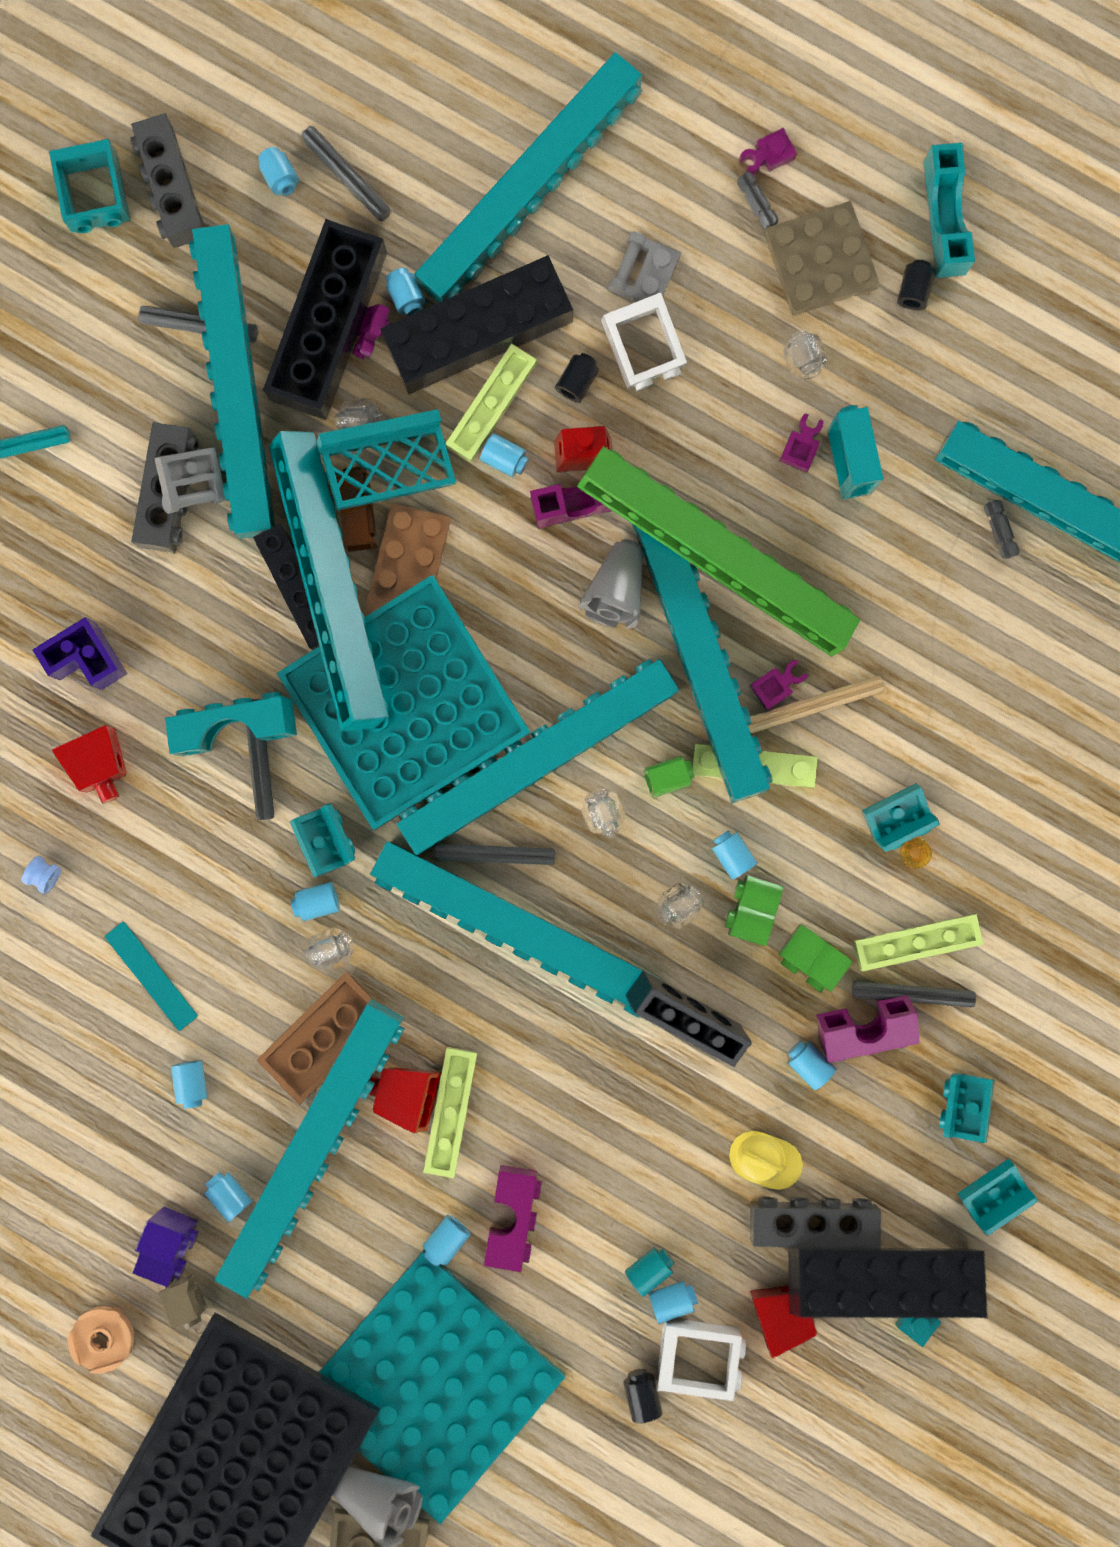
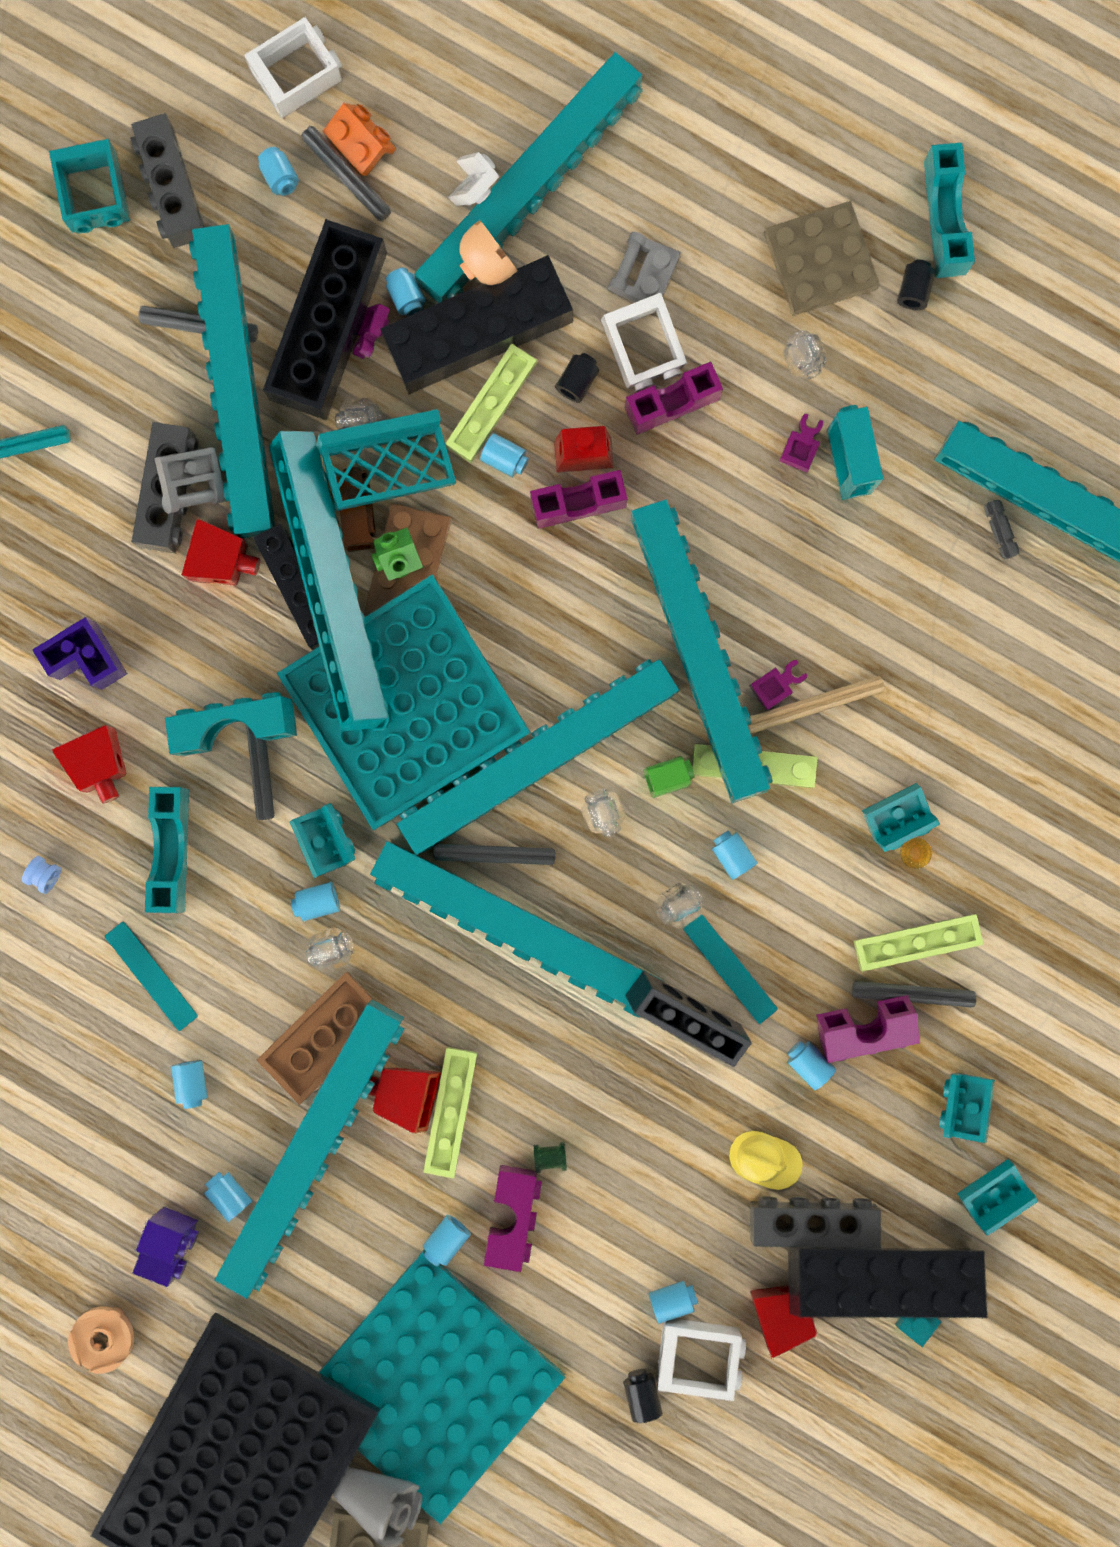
(169, 821): none -> teal arch
(183, 1302): dark tan window -> none
(217, 556): none -> red torso
(283, 45): none -> white window
(358, 137): none -> orange bracket
(396, 554): none -> bright green brick
(477, 183): none -> white bracket
(484, 257): none -> light nougat cylinder
(550, 1157): none -> clear green bush
(616, 588): light grey cone -> none
(650, 1270): teal brick -> none
(691, 392): none -> magenta arch
(718, 552): bright green brick -> none
(730, 969): none -> teal sticker
(754, 910): bright green brick -> none
(757, 200): dark grey axle -> none
(771, 151): magenta plate -> none
(814, 958): bright green brick -> none

